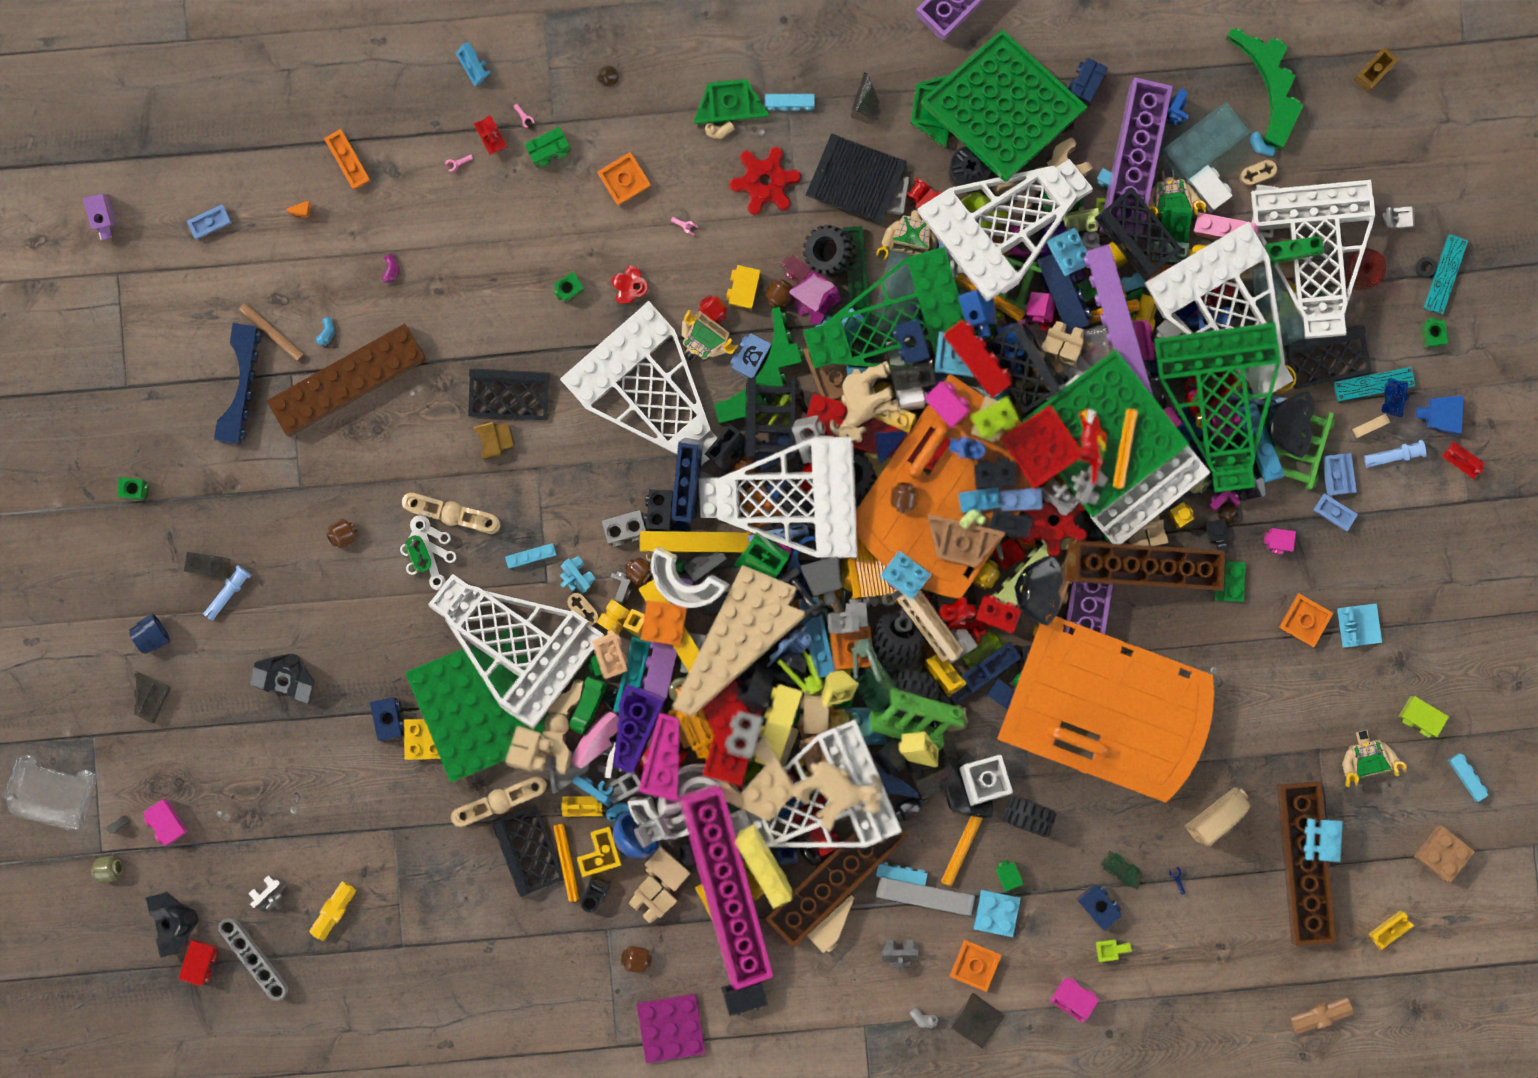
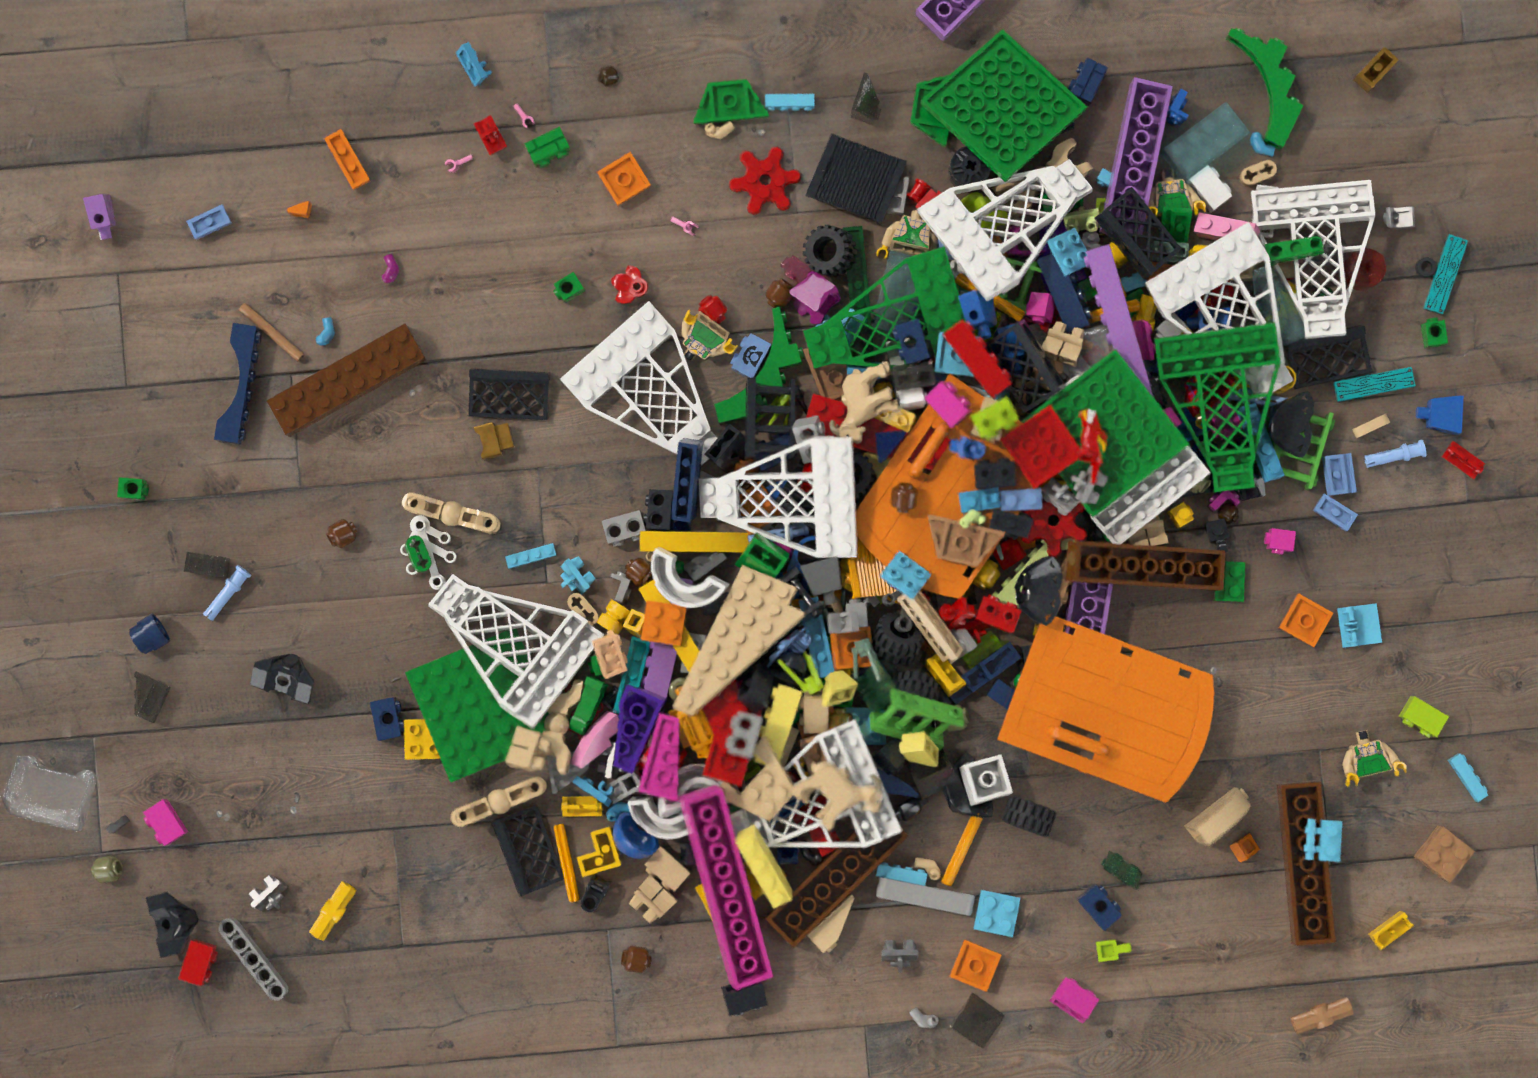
(652, 831): light grey bracket -> none
(670, 1028): magenta plate -> none
(744, 287): yellow brick -> none
(930, 867): none -> tan arm
(1008, 875): green brick -> none
(1125, 447): light orange axle -> none
(1177, 879): clear blue hand -> none
(1244, 848): none -> orange slope
(1395, 397): clear blue hips -> none

